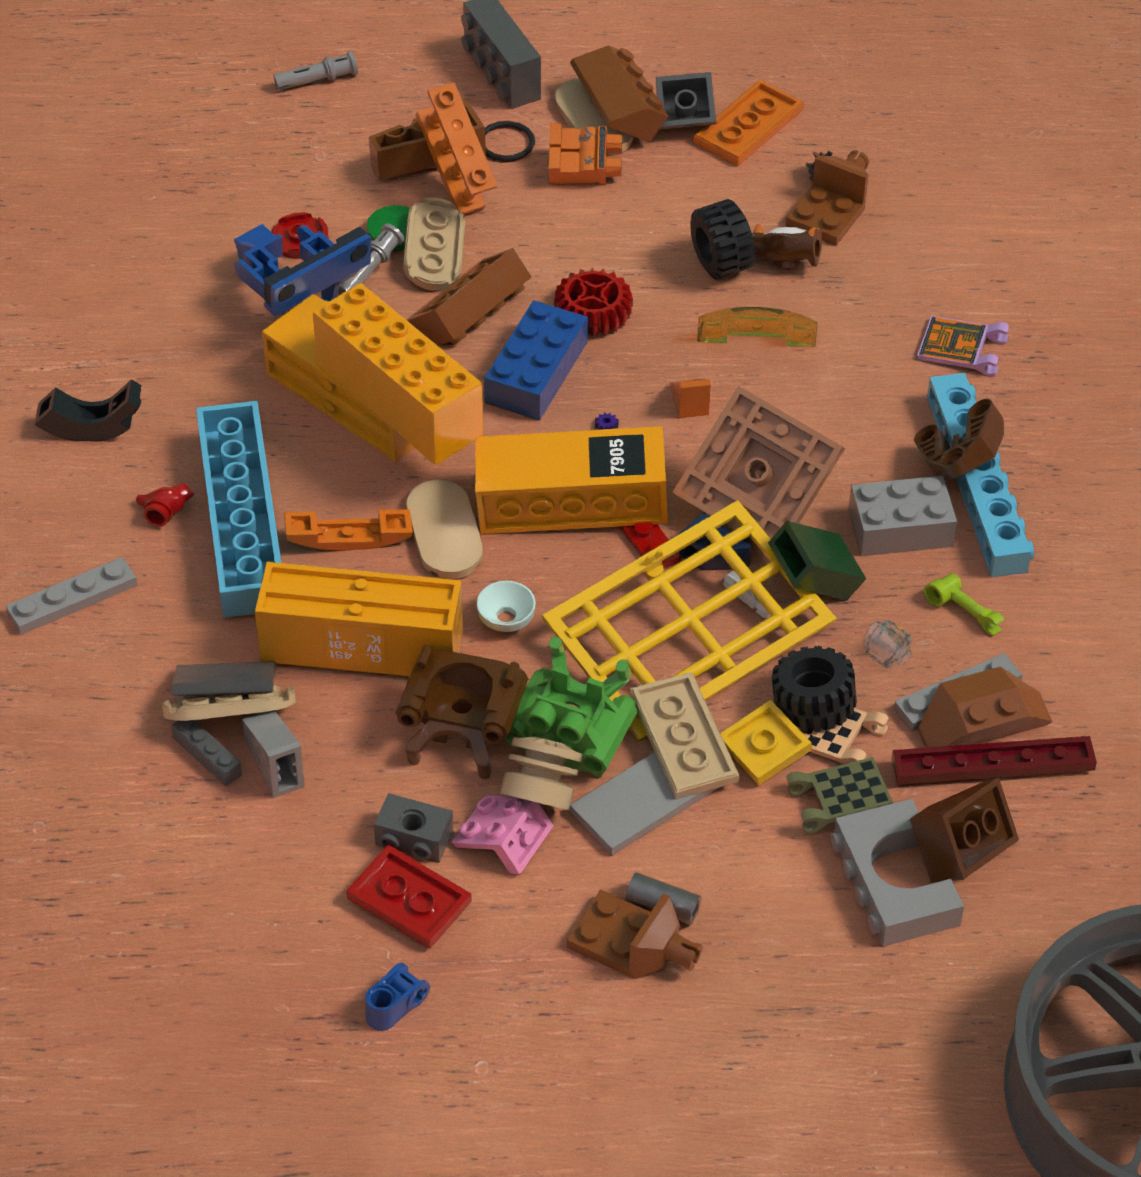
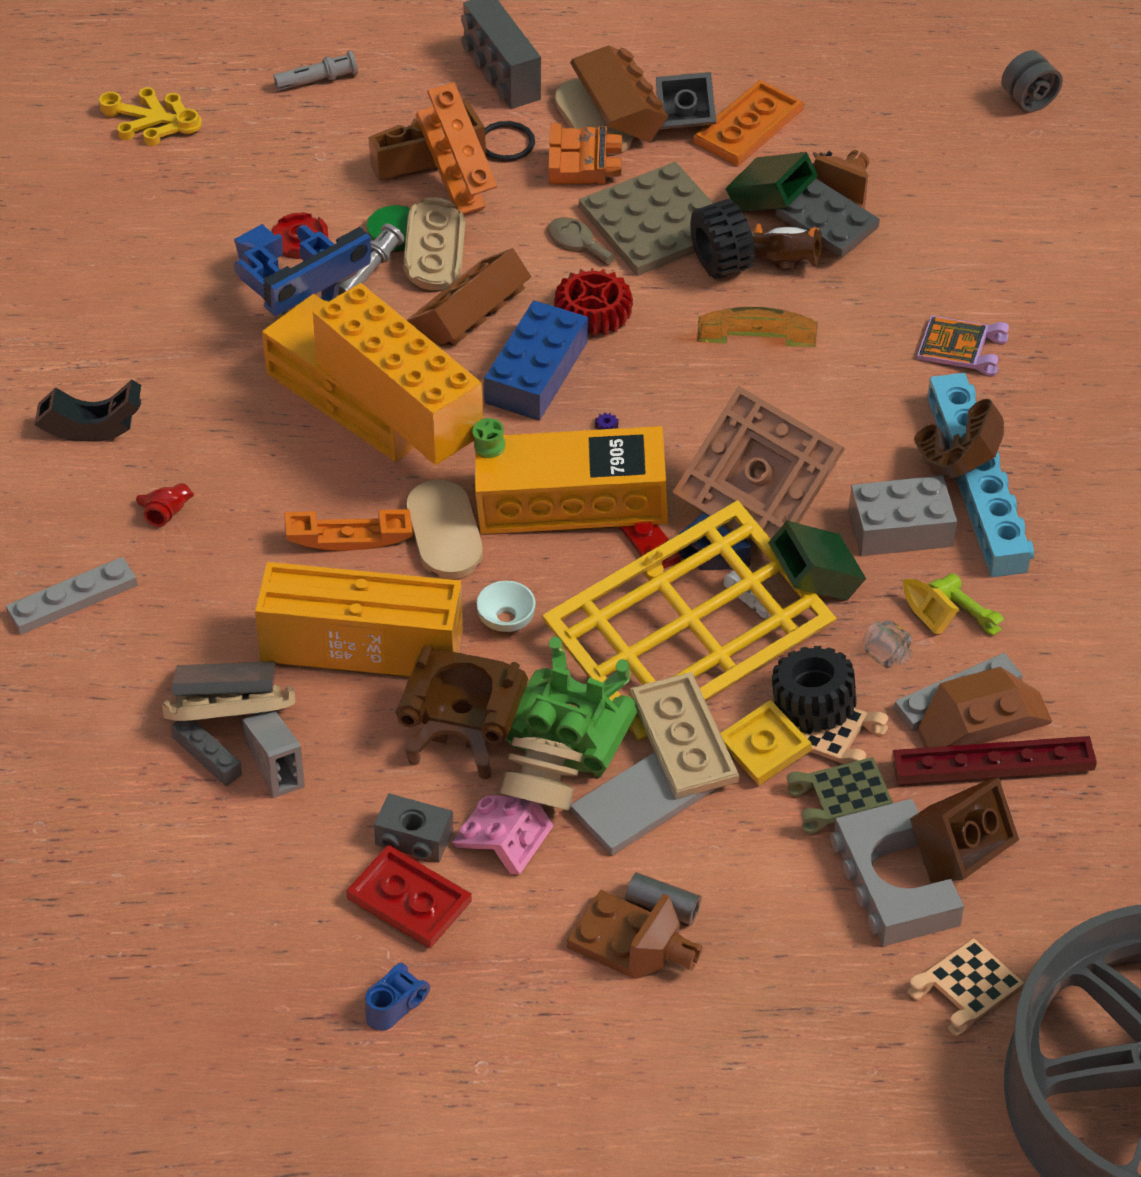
(185, 120): none -> yellow plant
(238, 502): medium azure brick -> none
(488, 438): none -> bright green wheel
(577, 237): none -> dark tan piece
(647, 216): none -> dark tan plate
(691, 397): orange slope -> none
(772, 181): none -> dark green brick
(838, 218): none -> dark grey plate
(929, 604): none -> yellow plate
(971, 981): none -> light nougat flag
(1032, 81): none -> dark grey wheel

